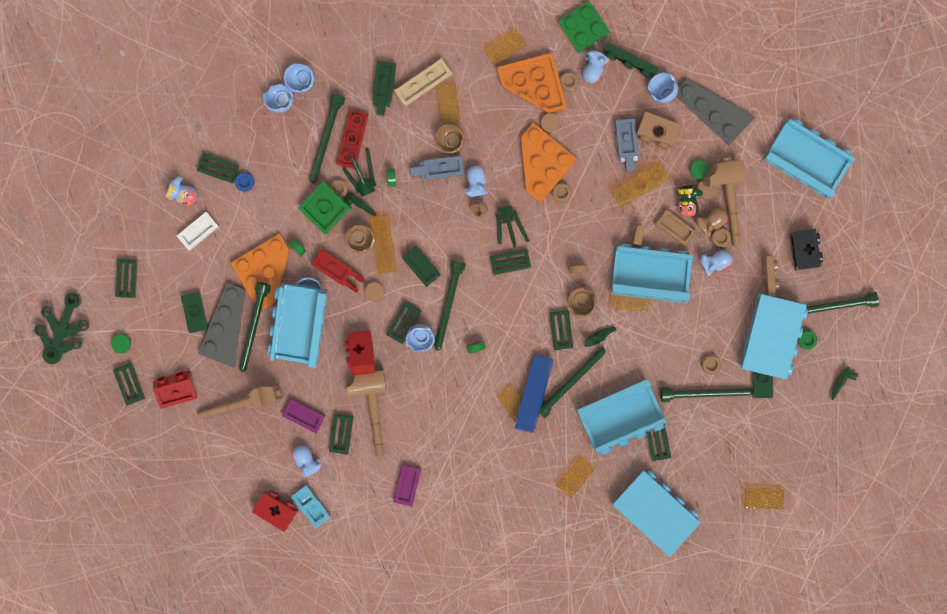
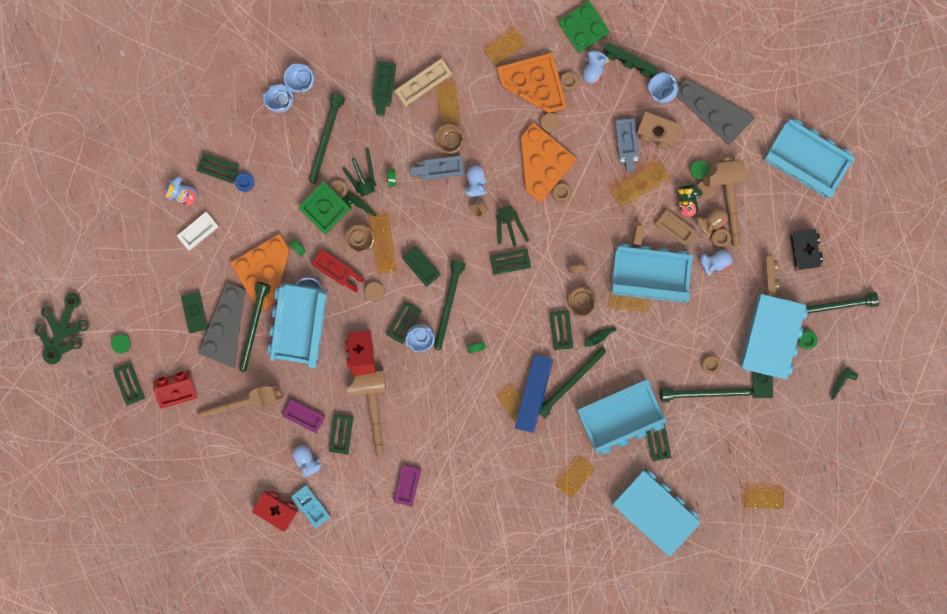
(126, 276): dark green tile -> none
(355, 127): red tile -> none

